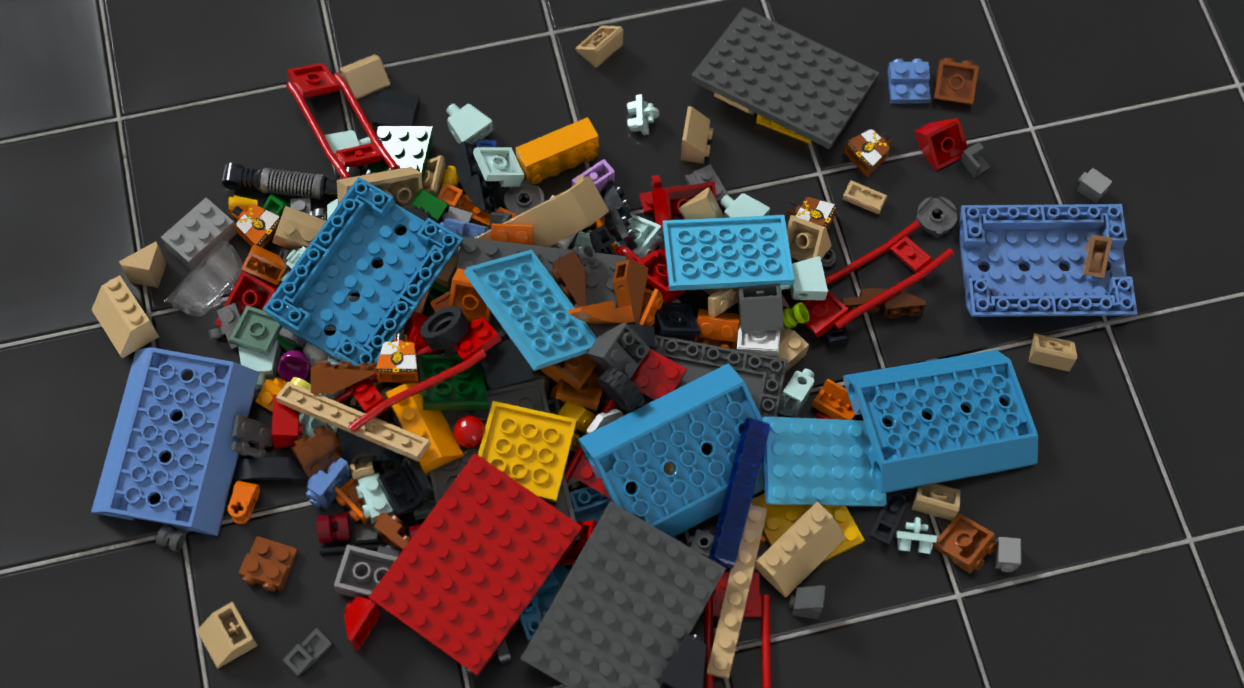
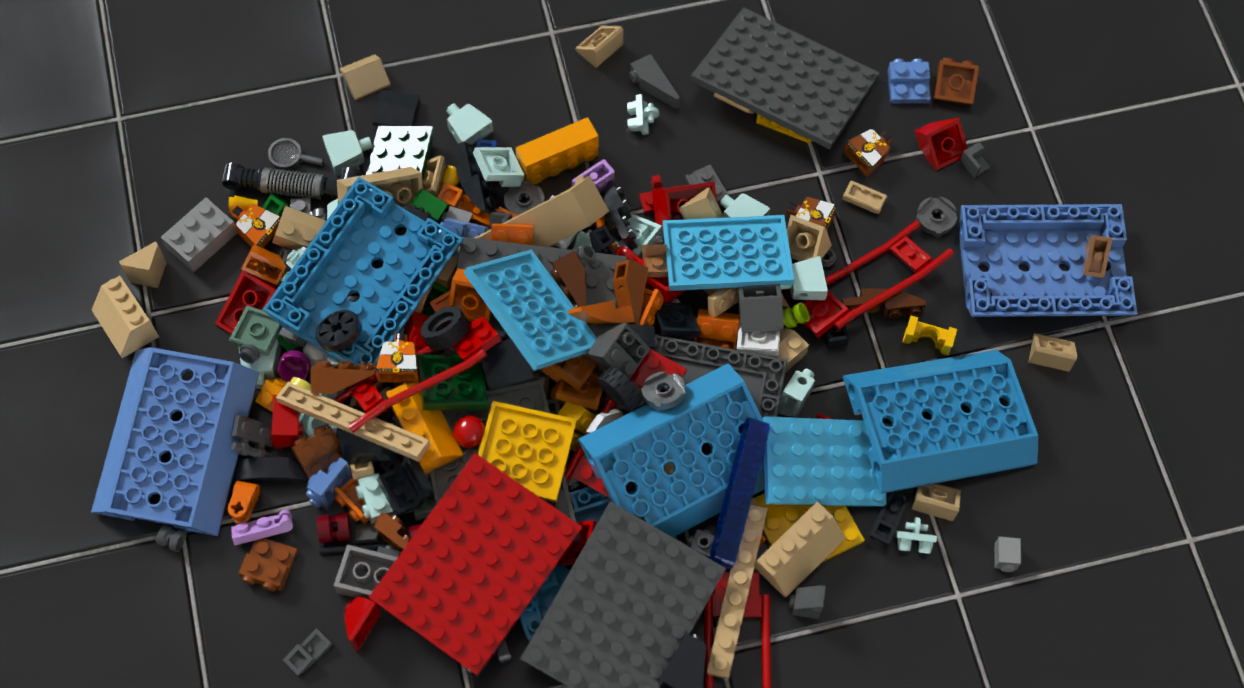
(207, 281): clear windscreen -> none
(226, 635): tan slope -> none
(229, 318): flat silver plate -> none
(249, 353): none -> dark grey plate
(262, 527): none -> lavender plate
(287, 155): none -> piece
(318, 80): red plate -> none
(338, 330): none -> black wheel
(653, 81): none -> dark grey slope
(655, 260): none -> medium nougat slope
(664, 400): none -> flat silver plate
(695, 137): tan slope -> none
(834, 401): orange bracket -> none
(942, 338): none -> yellow piece
(966, 543): dark orange plate -> none
(1093, 185): light grey brick -> none

